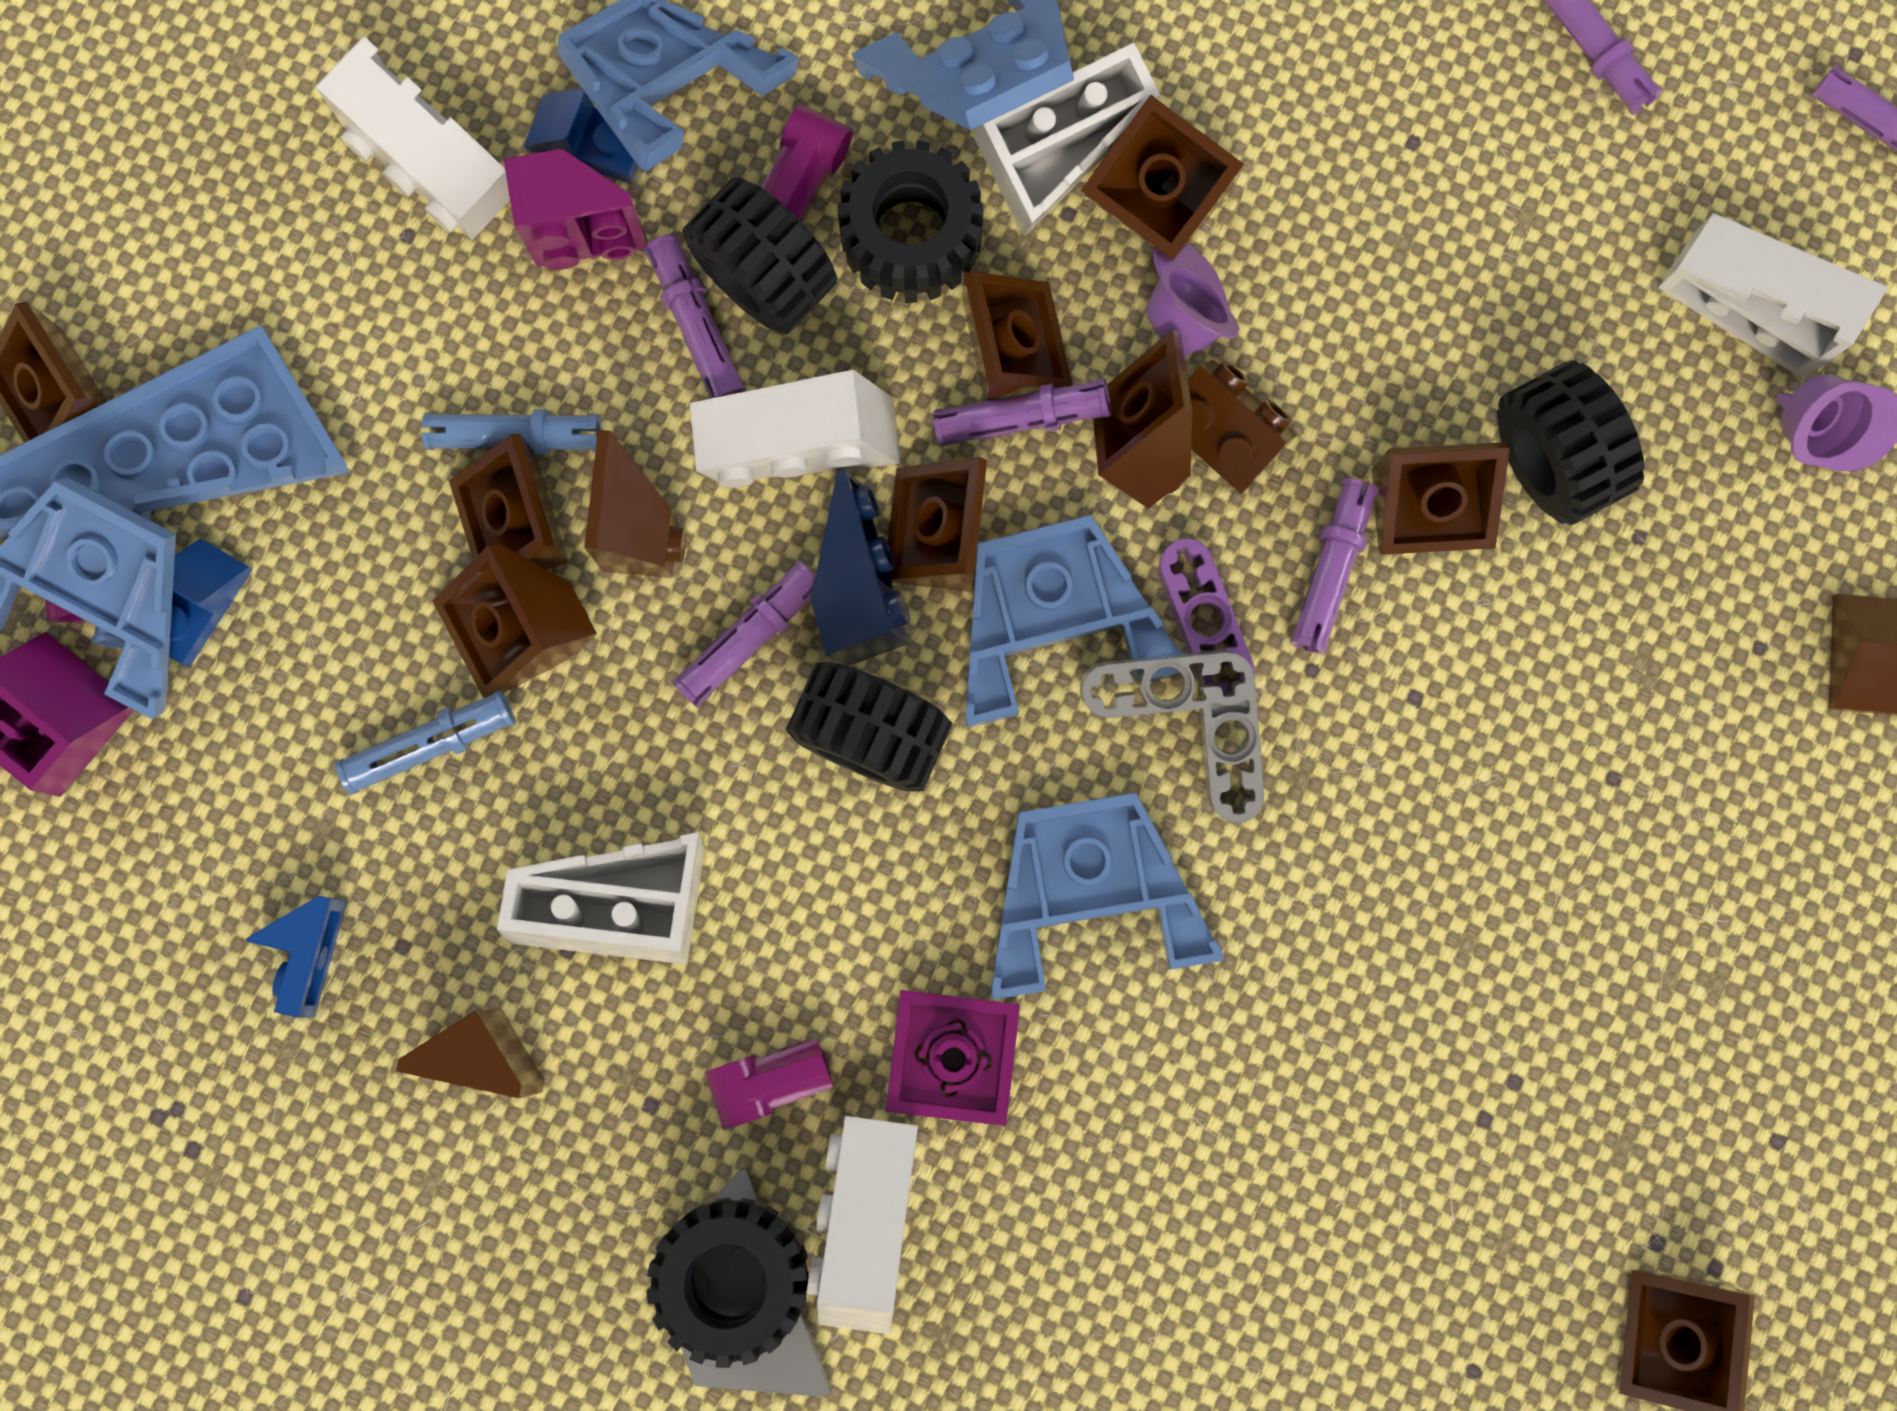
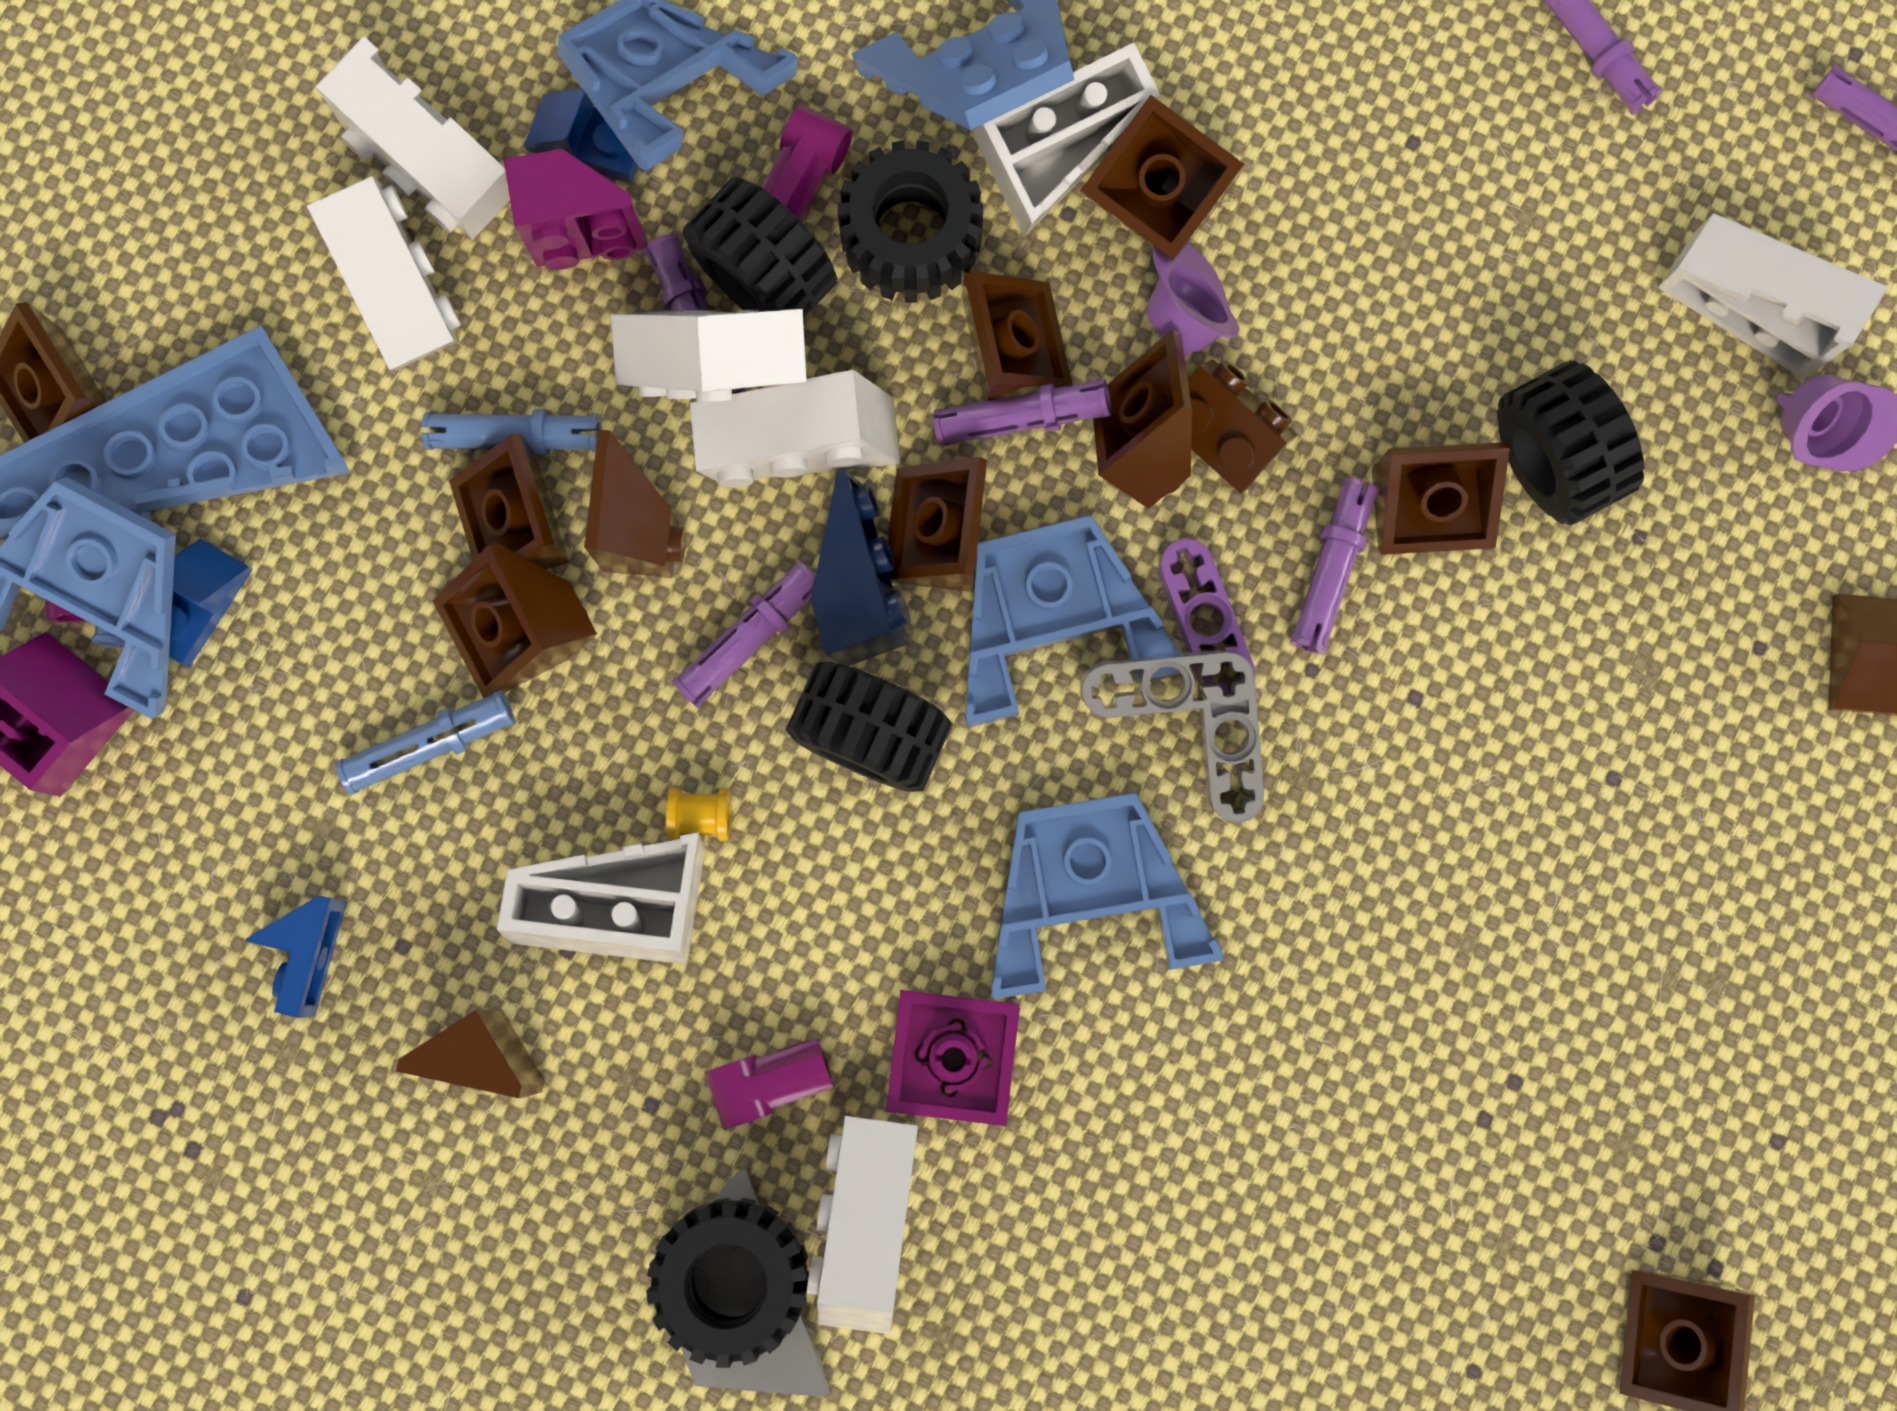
(385, 271): none -> white wedge
(698, 813): none -> yellow bush
(707, 351): none -> white wedge

